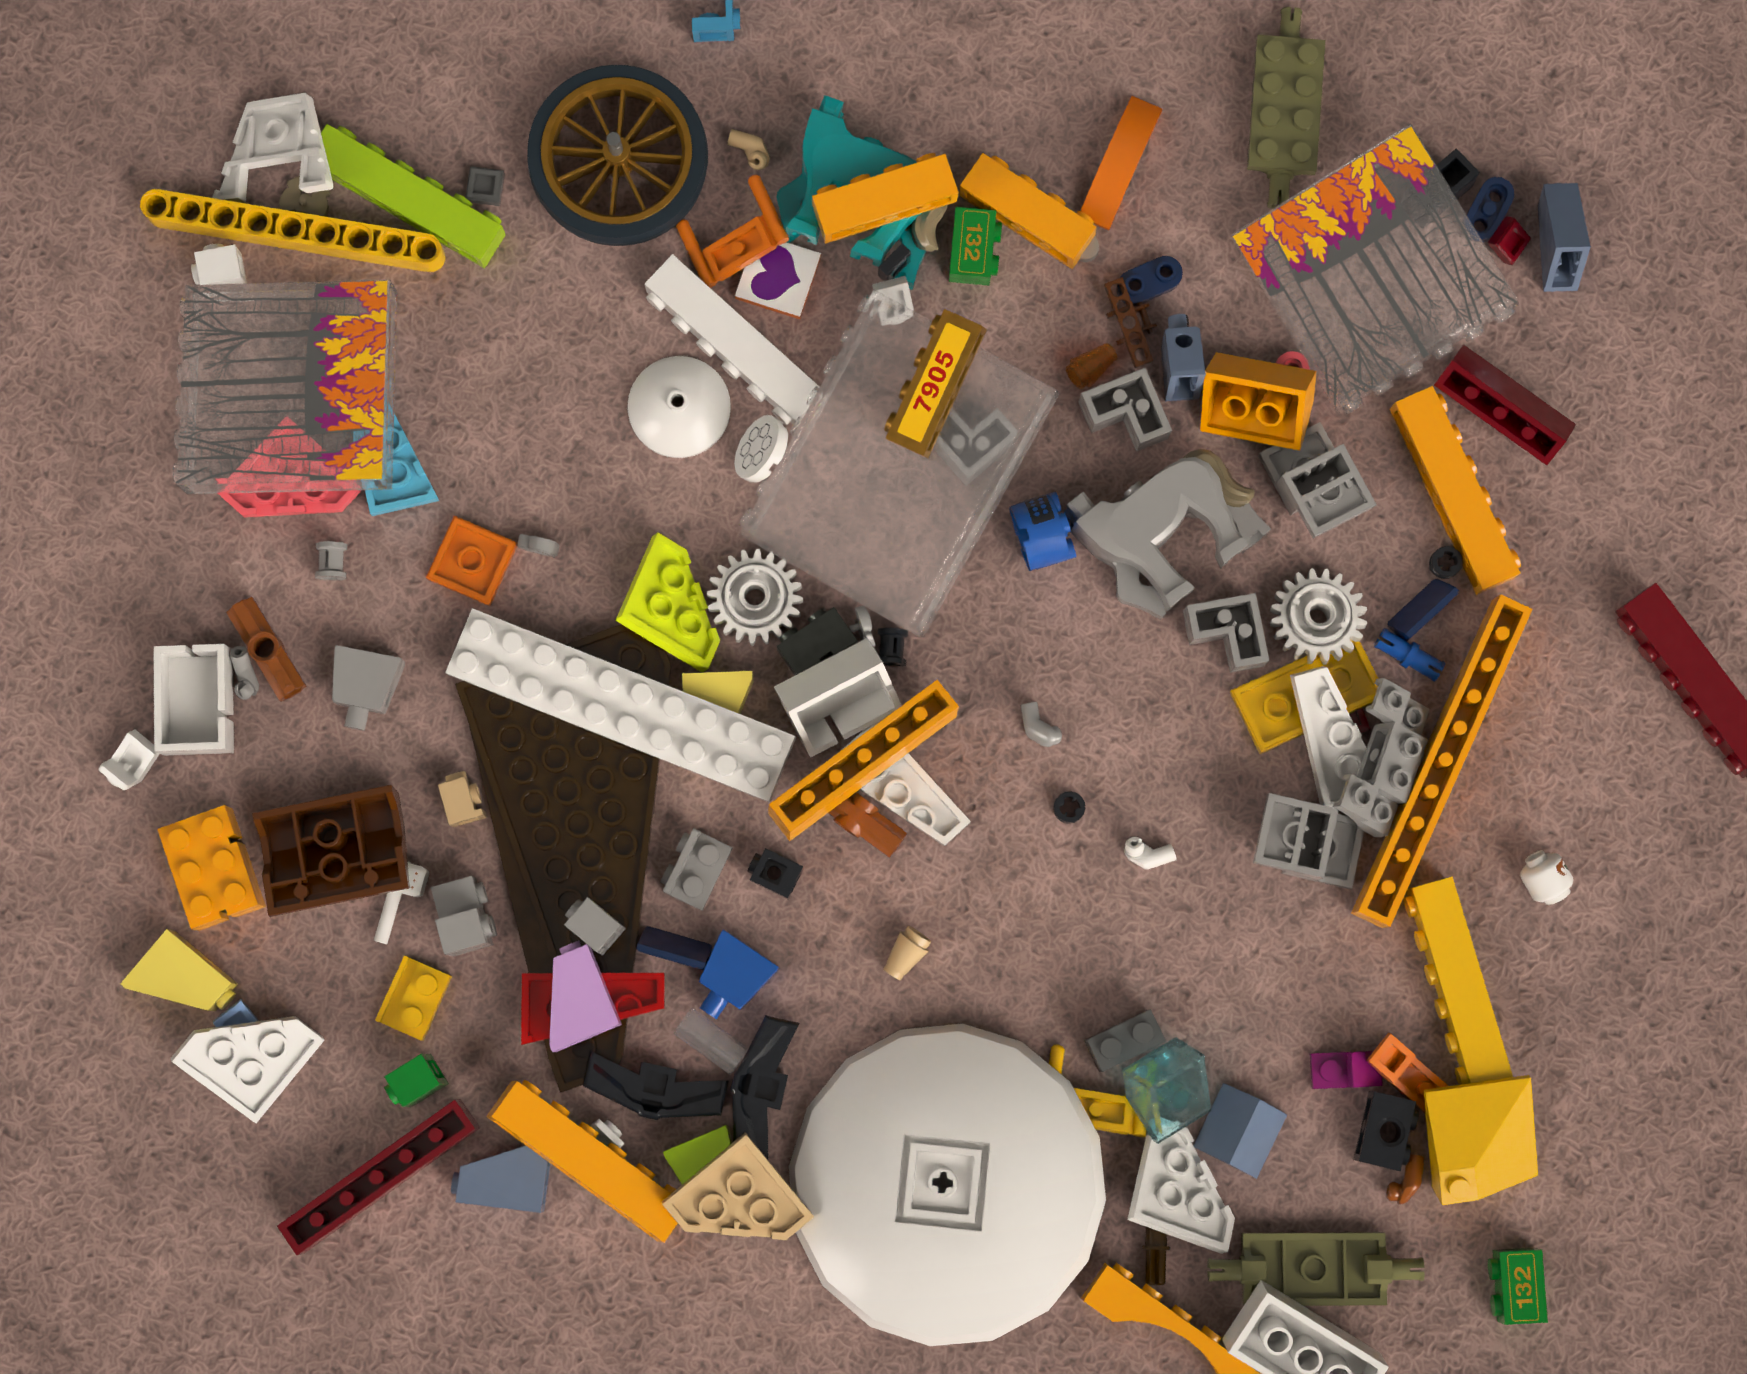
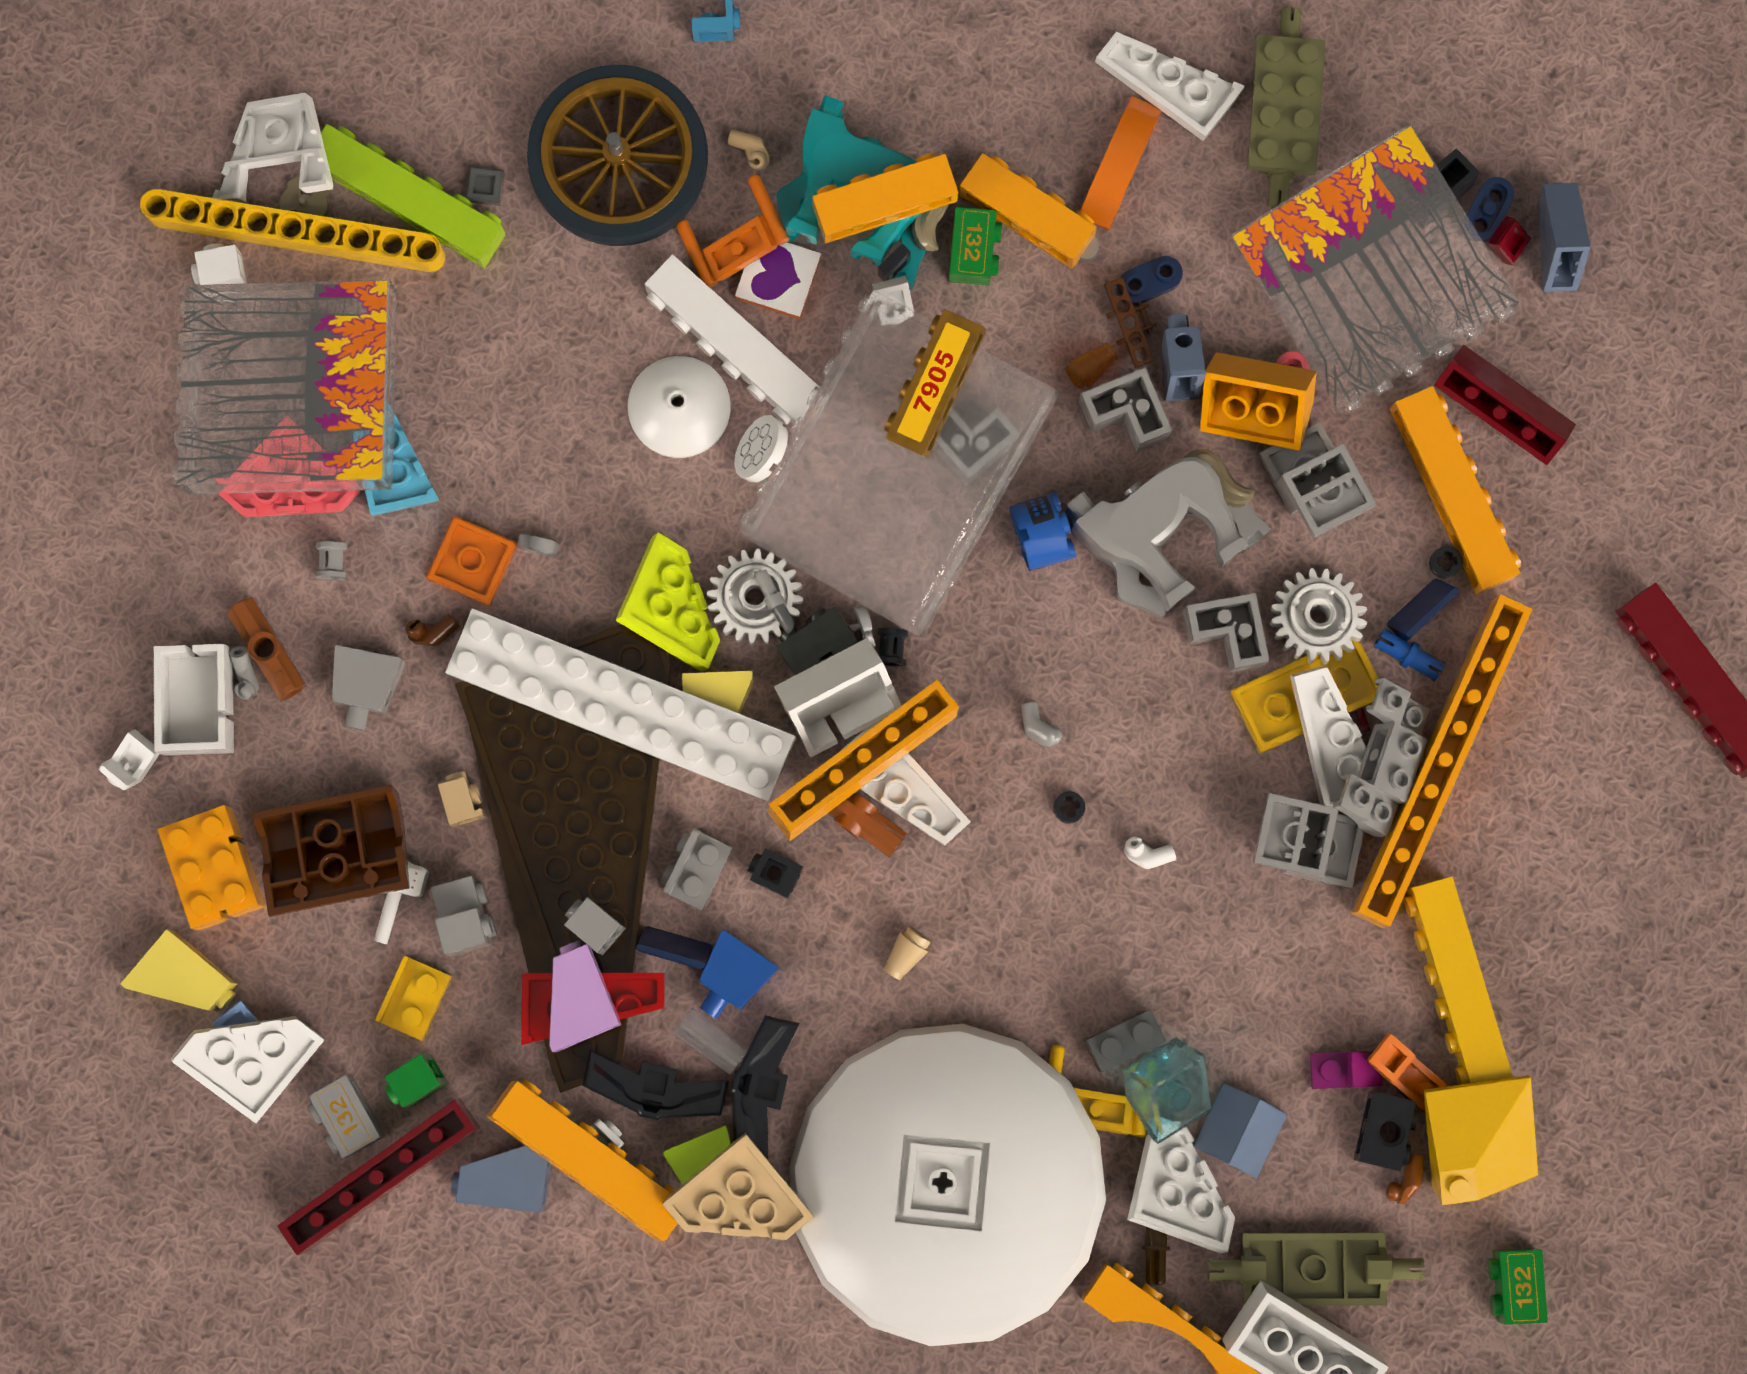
(345, 1117): none -> light grey brick
(431, 634): none -> reddish brown arm
(774, 600): none -> light grey piece
(1180, 91): none -> white wing
(1546, 877): white head -> none

